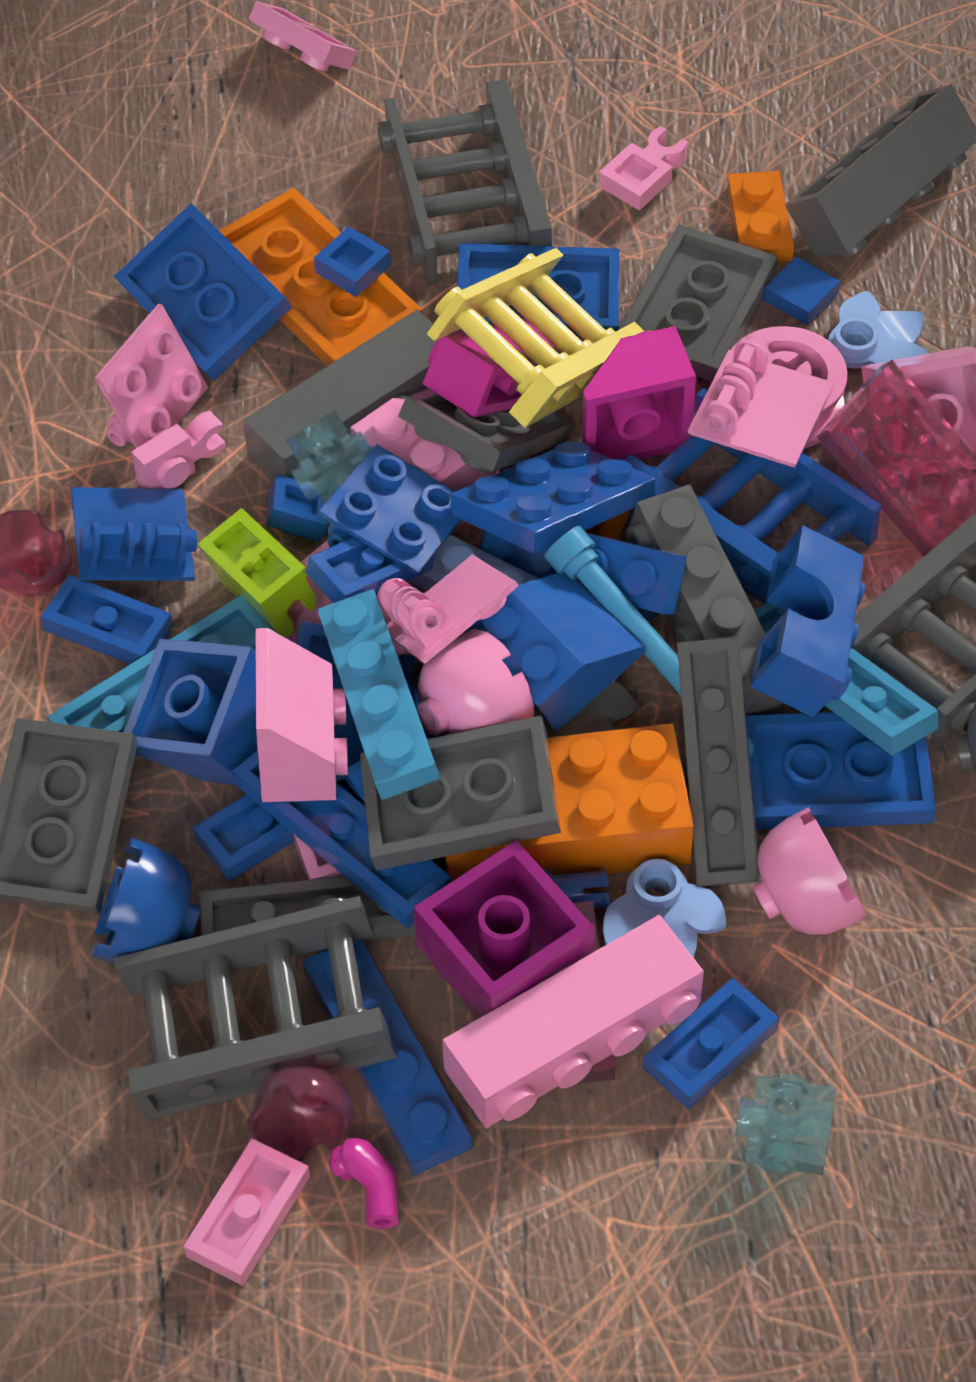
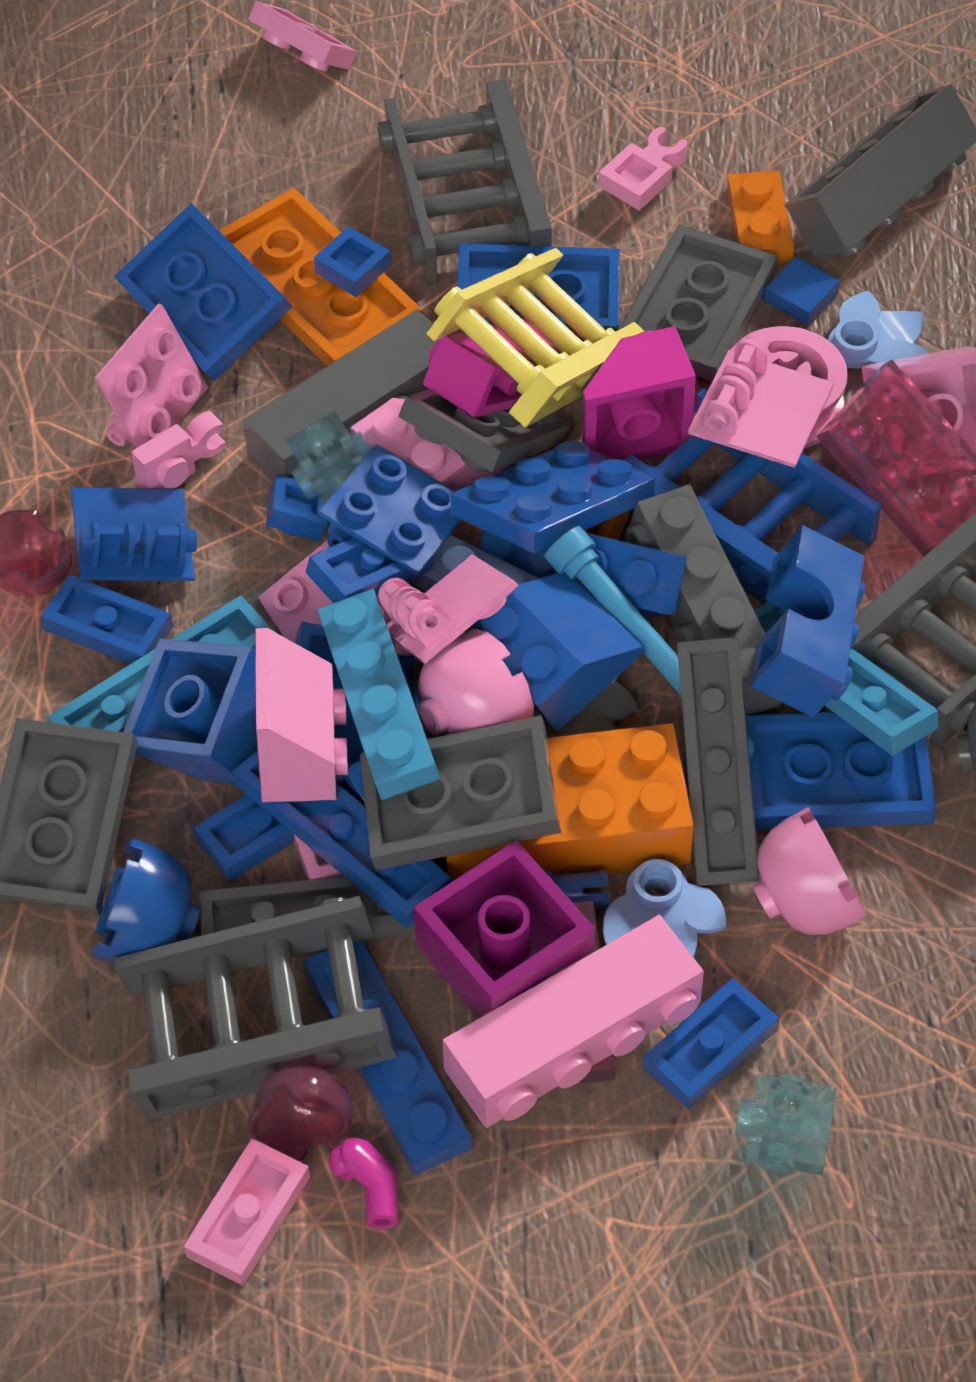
(258, 569): lime hinge -> none

